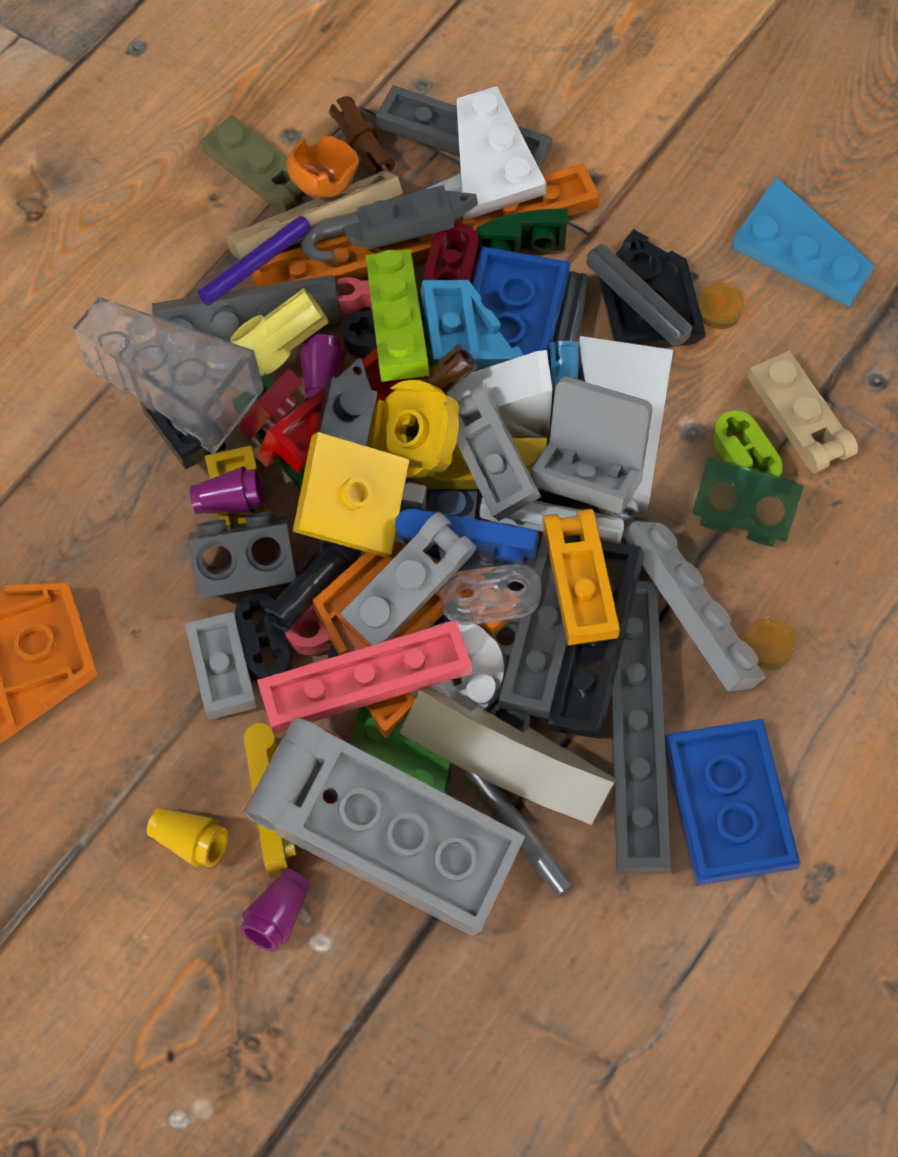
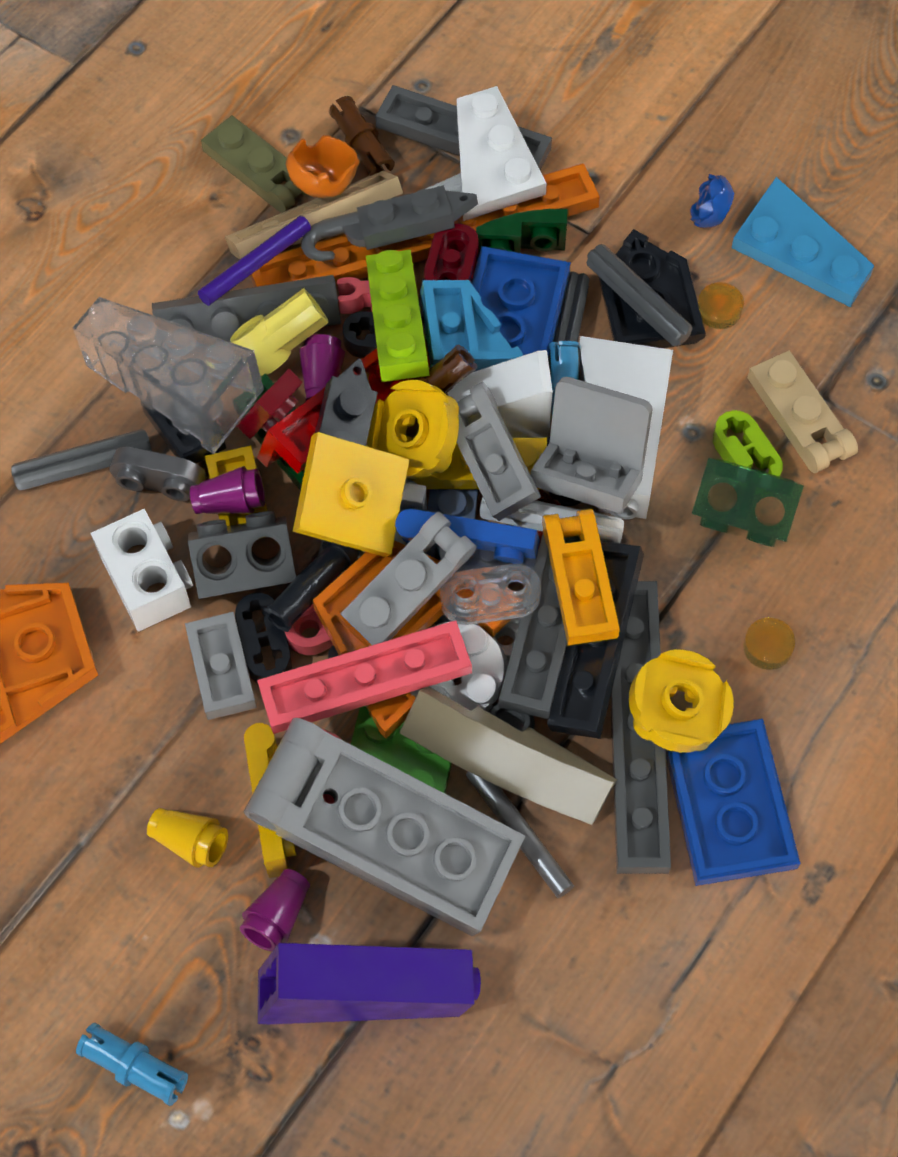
(75, 460): none -> dark grey axle
(132, 1064): none -> dark azure pin
(137, 571): none -> white brick
(149, 470): none -> flat silver plate
(364, 983): none -> dark purple slope
(665, 724): none -> yellow plate
(701, 616): light grey plate -> none
(713, 202): none -> blue plate

